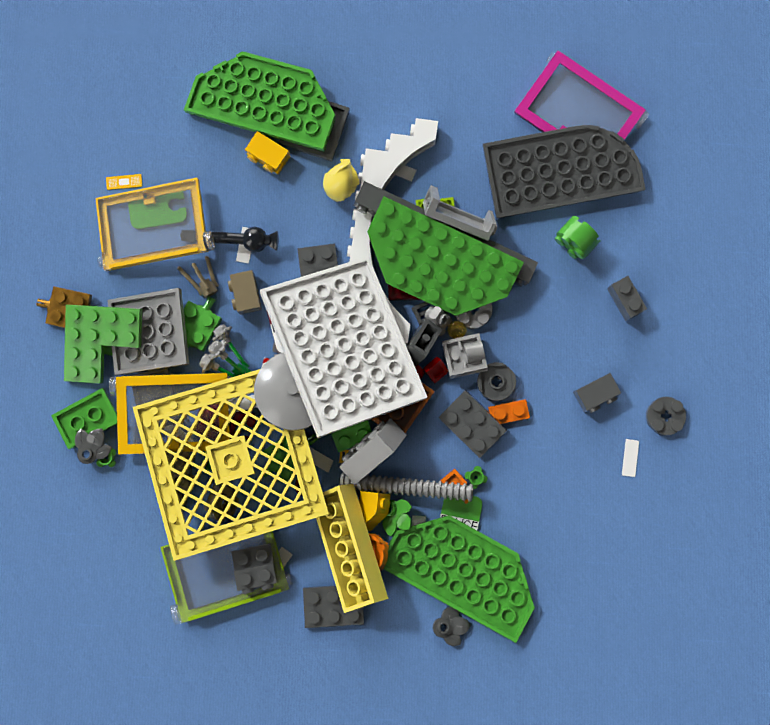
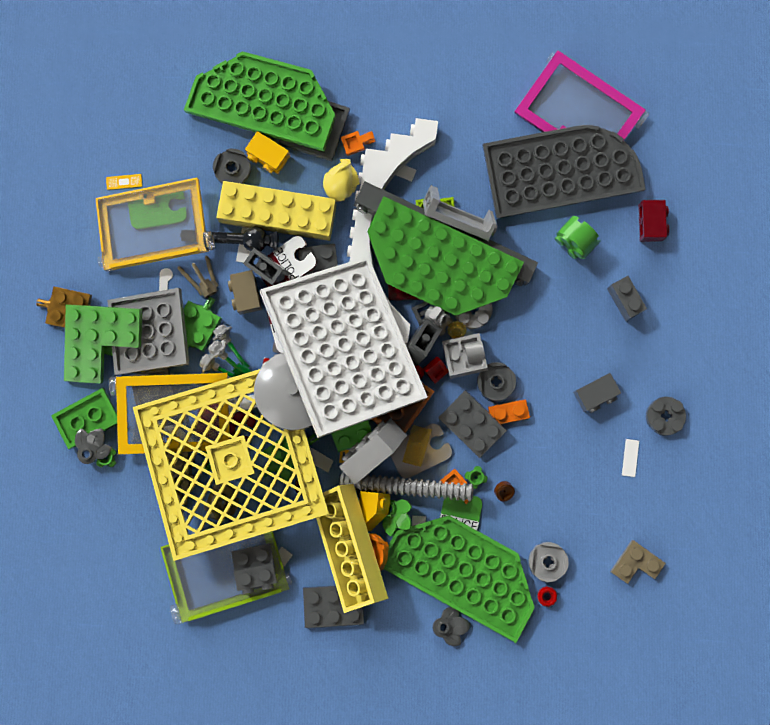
(165, 275): none -> white sticker
(226, 159): none -> dark grey plate
(266, 267): none -> dark grey brick
(276, 210): none -> light yellow brick
(286, 258): none -> white piece
(354, 142): none -> orange plate
(417, 446): none -> clear yellow panel
(431, 458): none -> light grey piece
(504, 491): none -> reddish brown tile
(553, 596): none -> red plate
(555, 570): none -> light grey plate
(636, 557): none -> dark tan plate
(653, 220): none -> dark red brick

